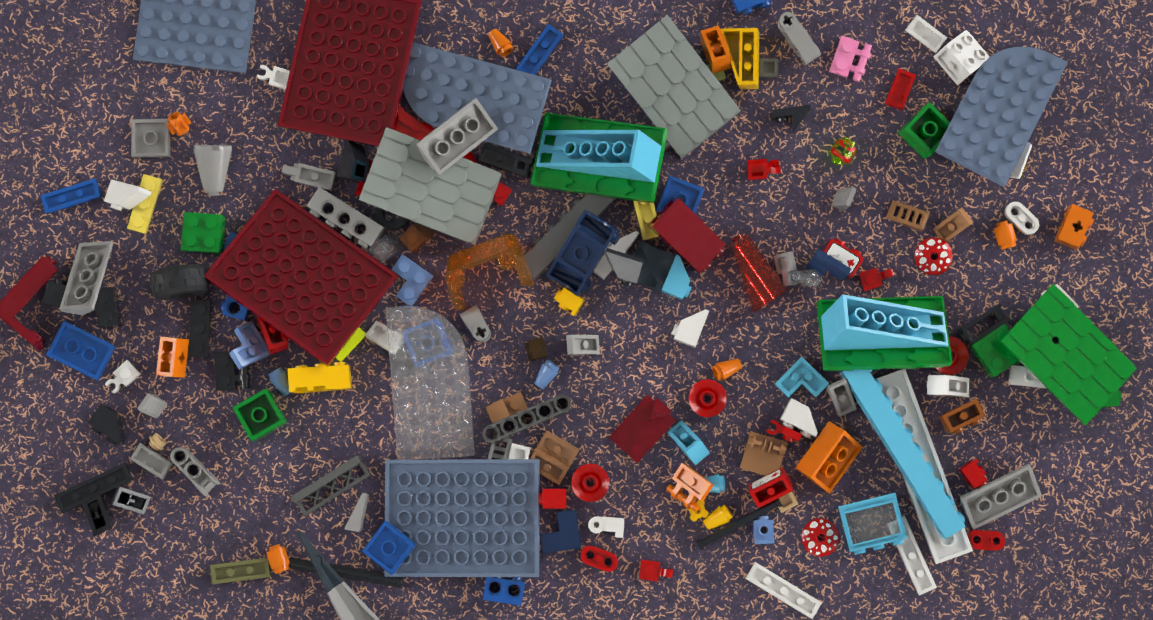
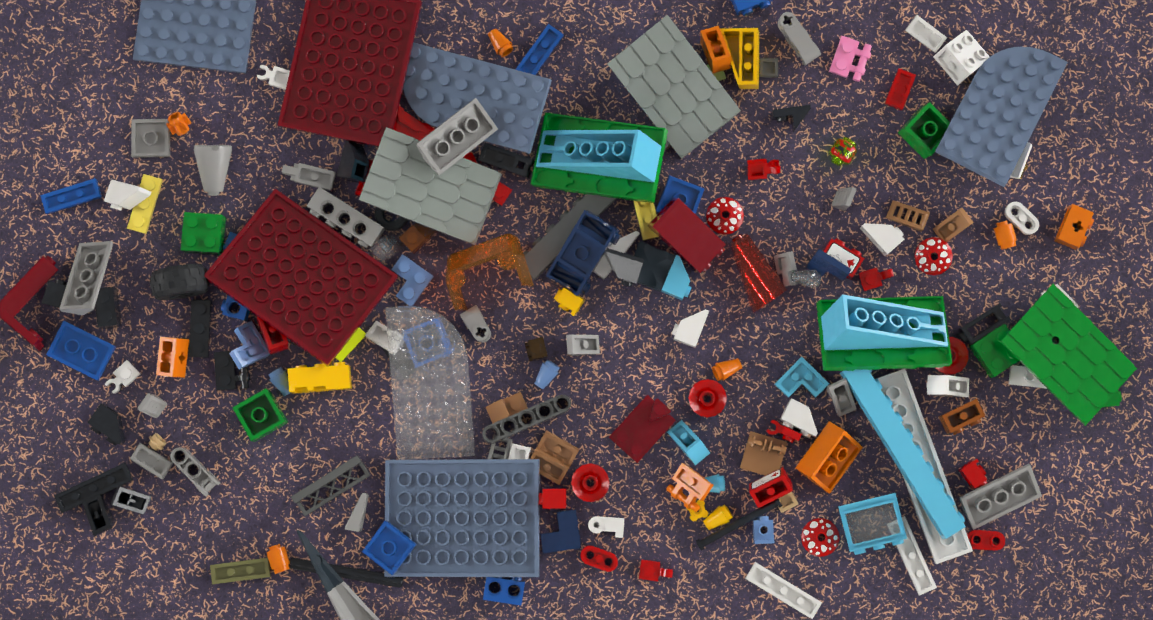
(718, 222): none -> red dish
(883, 236): none -> white slope

